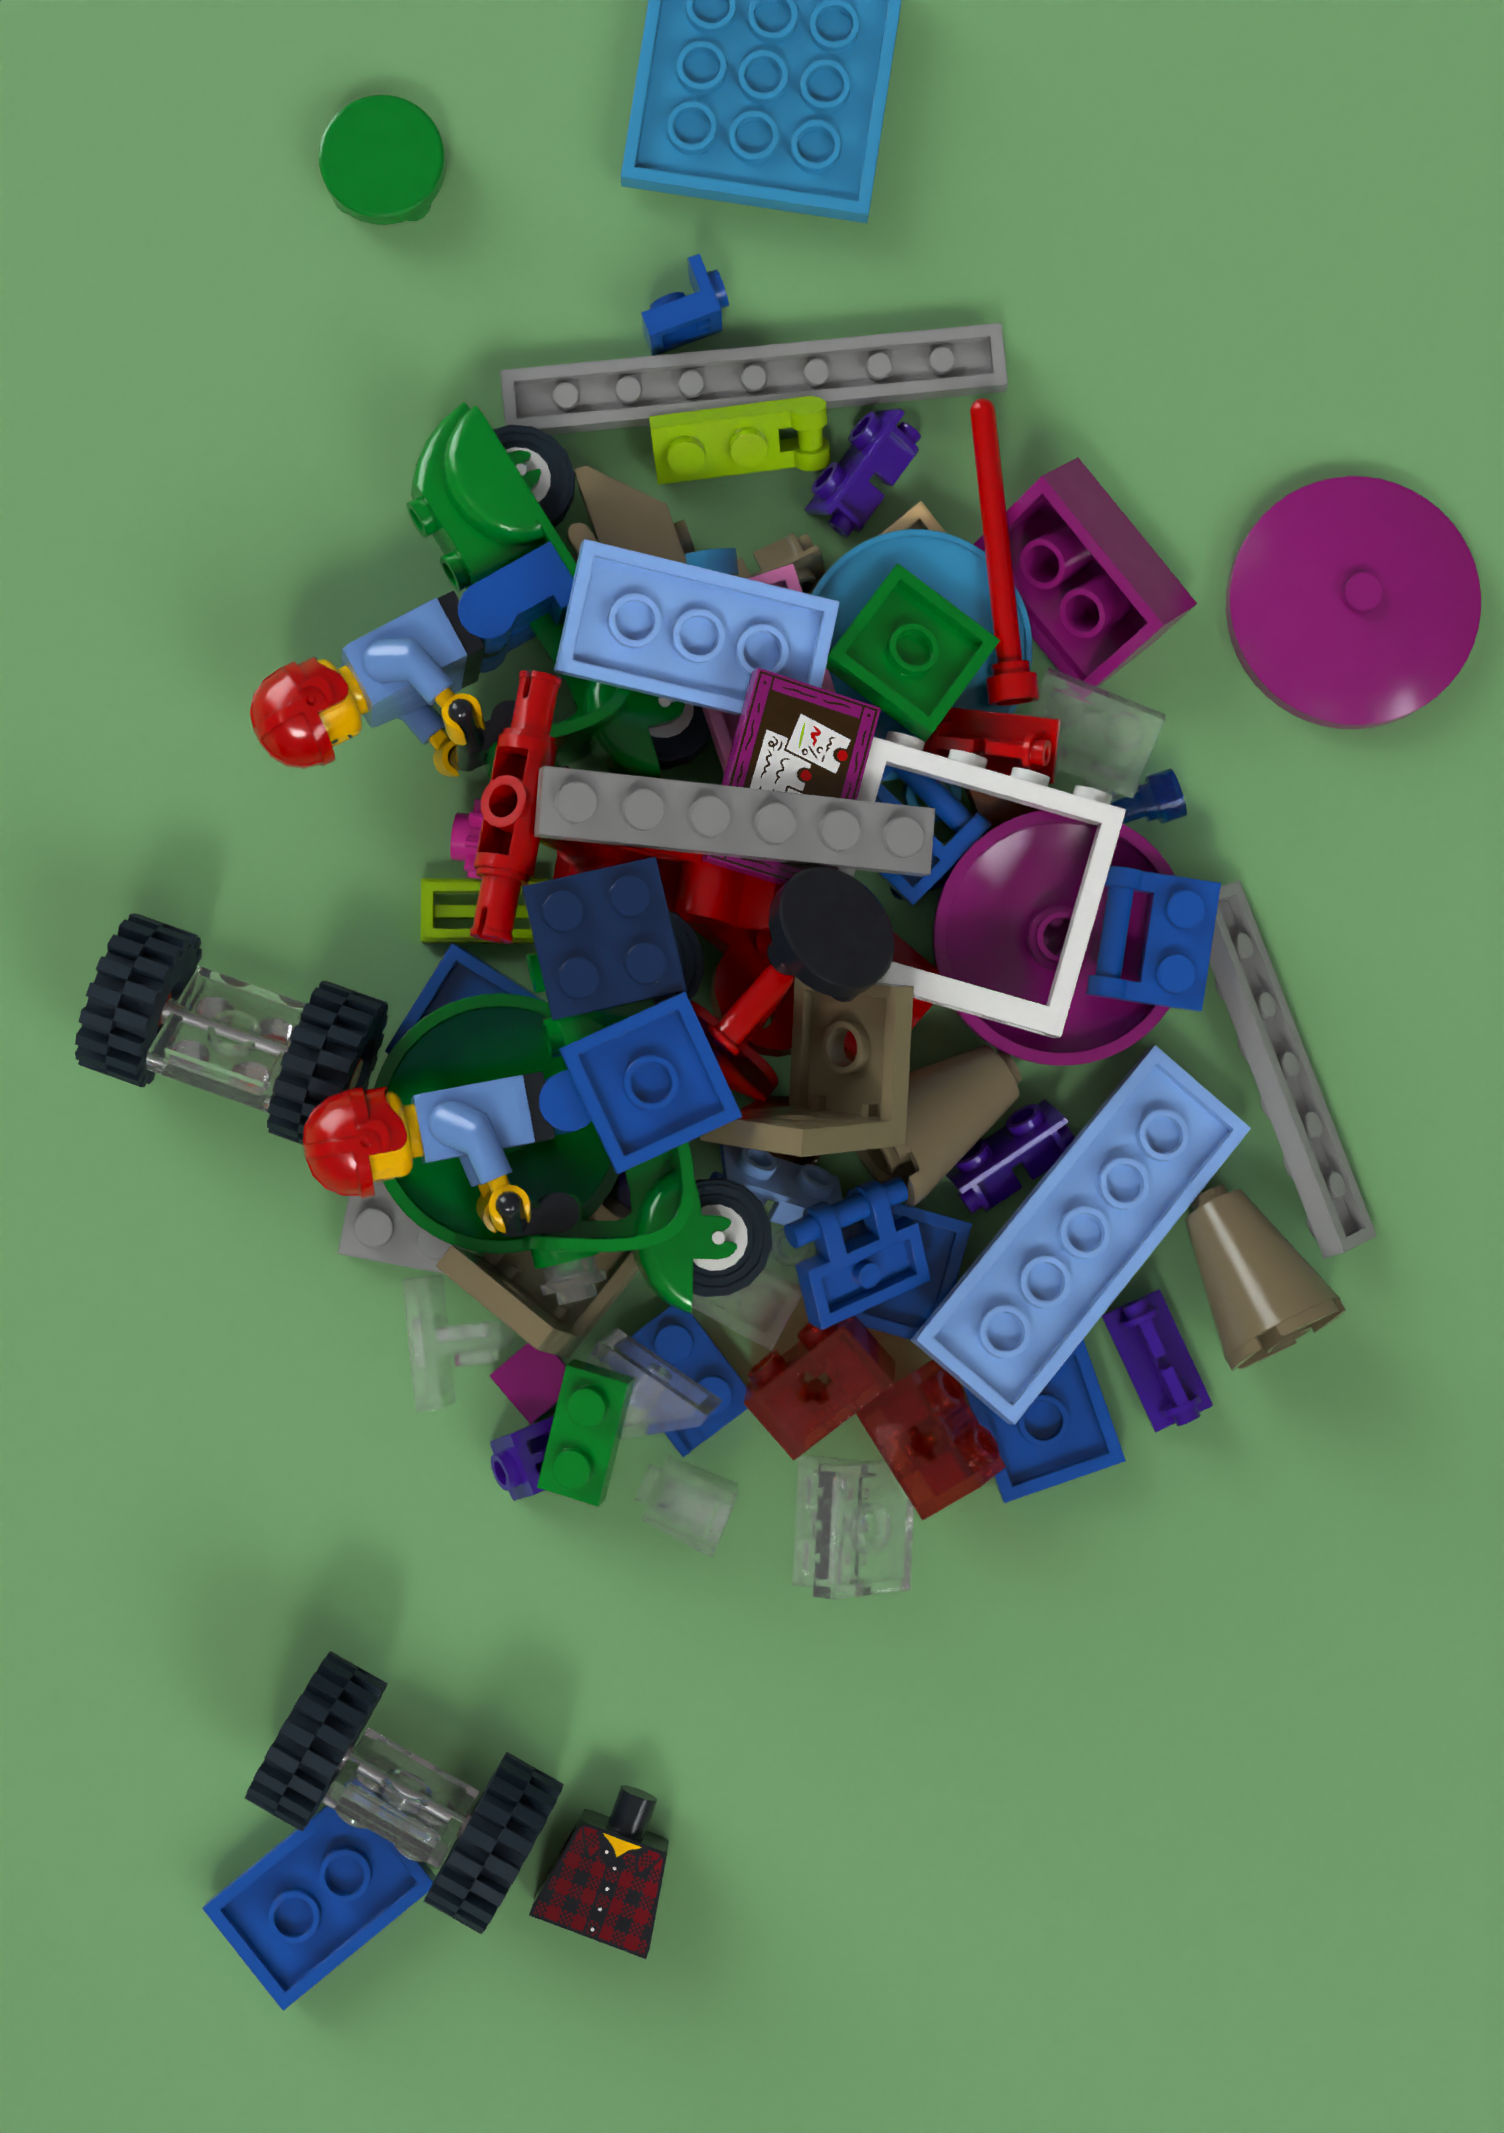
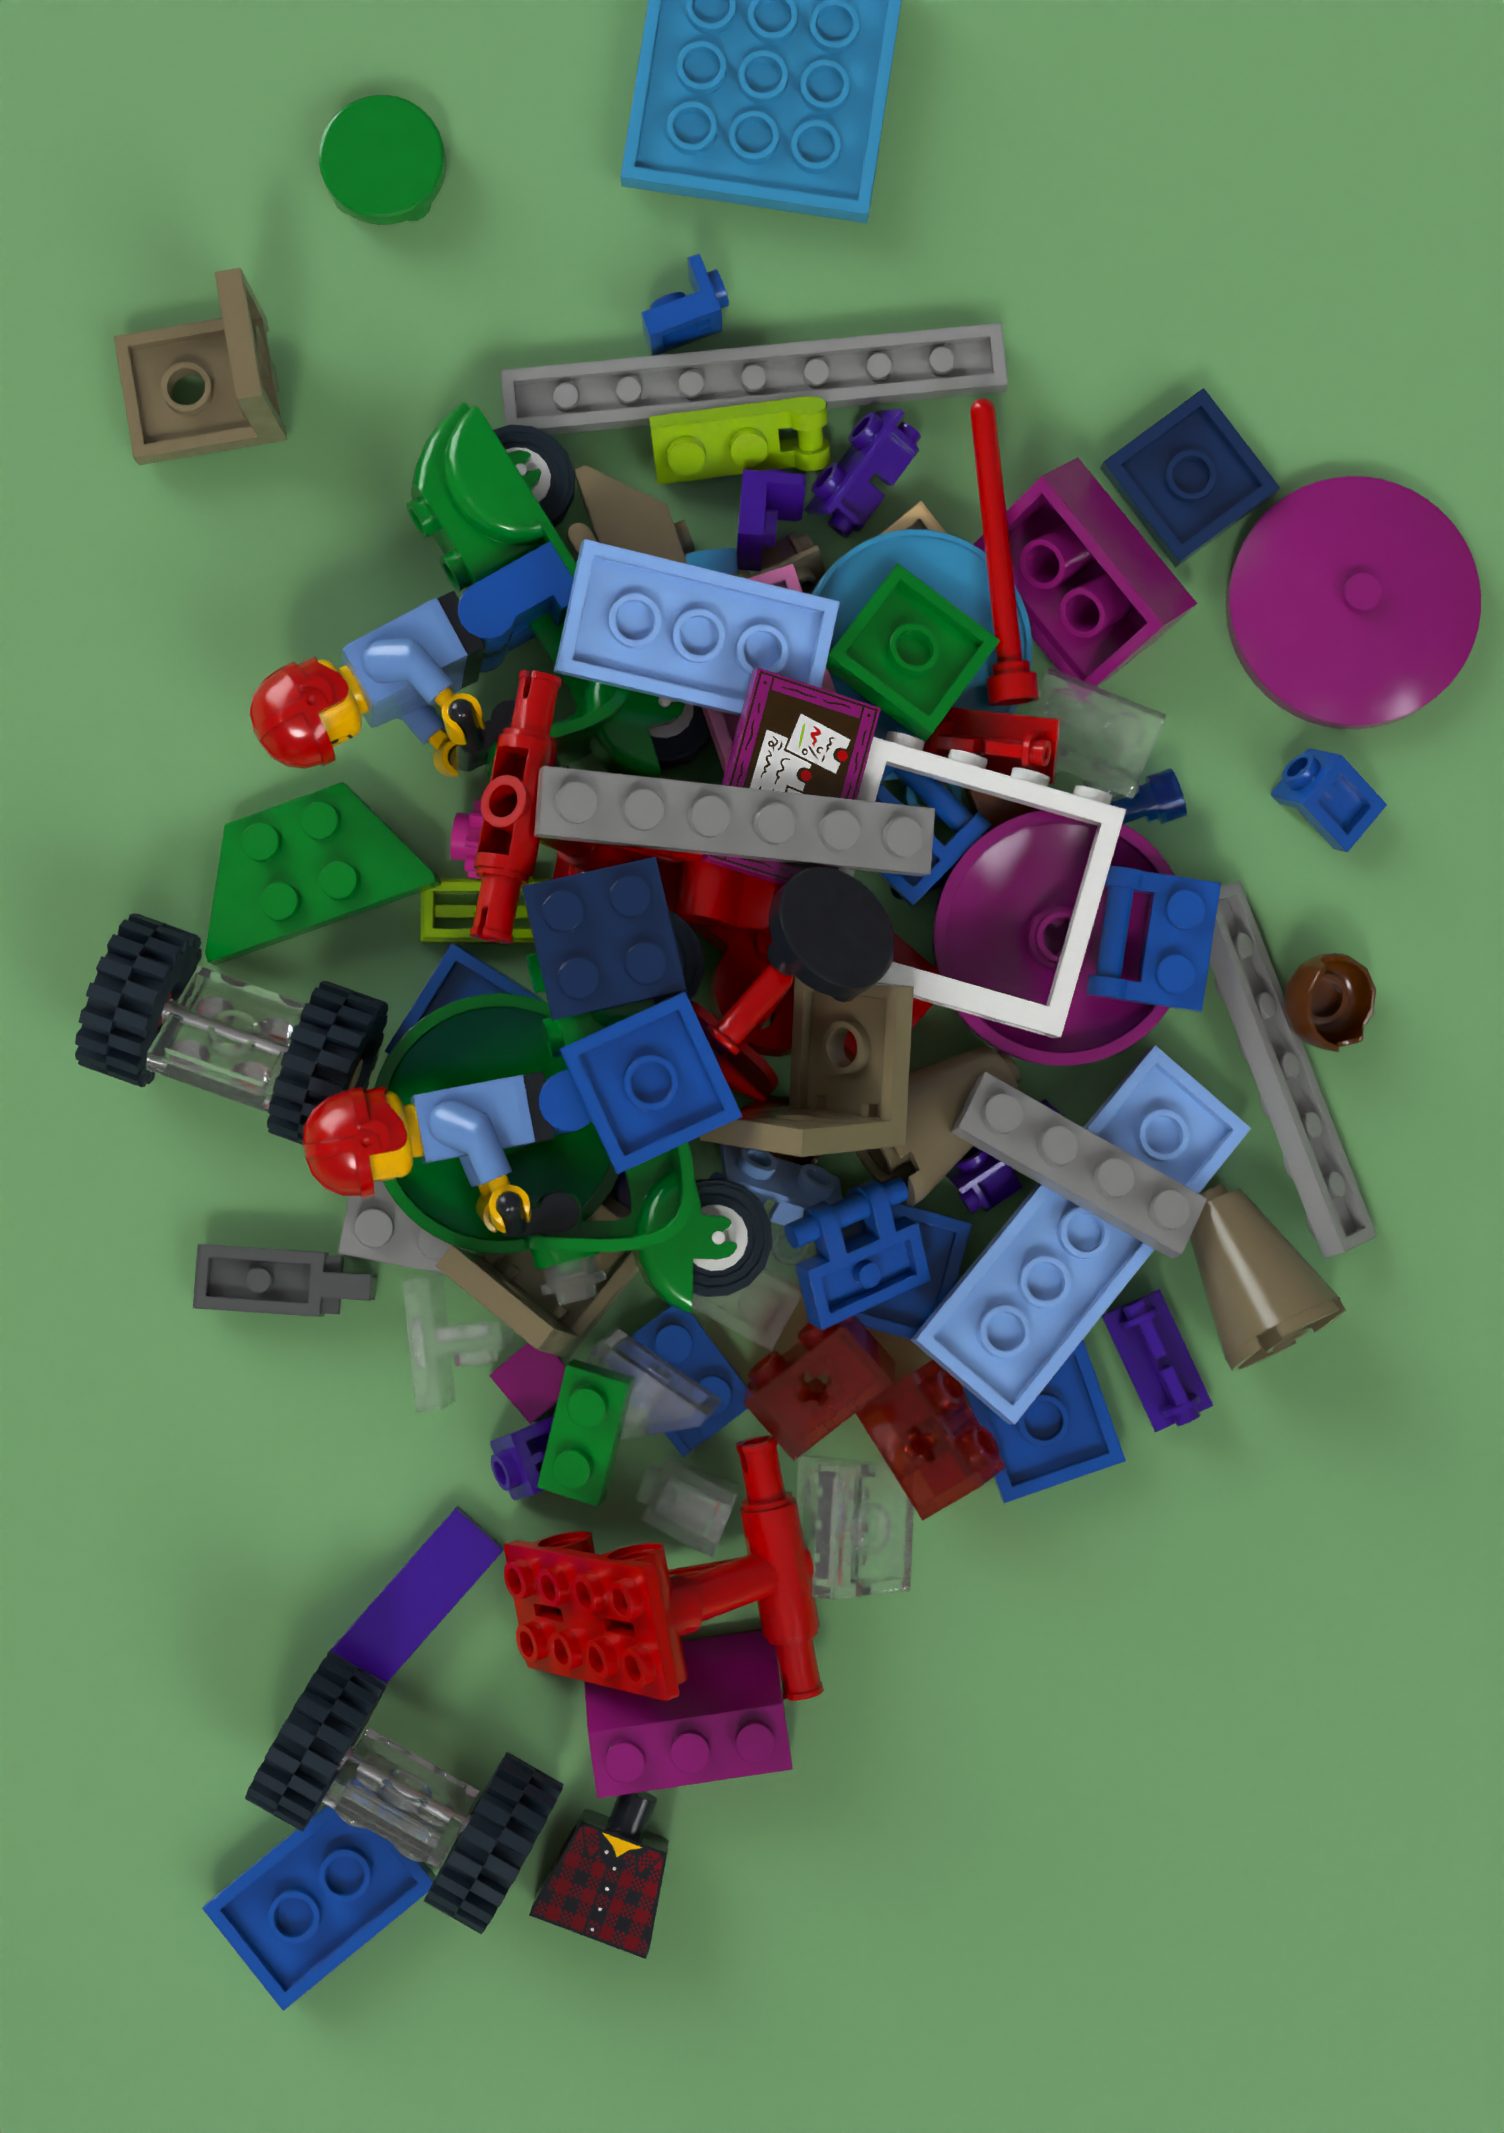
(238, 376): none -> dark tan bracket
(275, 1281): none -> dark grey hinge
(306, 870): none -> green wing
(419, 1596): none -> dark purple tile
(624, 1613): none -> red plate
(717, 1729): none -> magenta slope
(764, 500): none -> dark purple bracket
(1078, 1165): none -> light grey plate
(1189, 477): none -> dark blue plate
(1329, 796): none -> blue bracket
(1330, 1001): none -> reddish brown hair

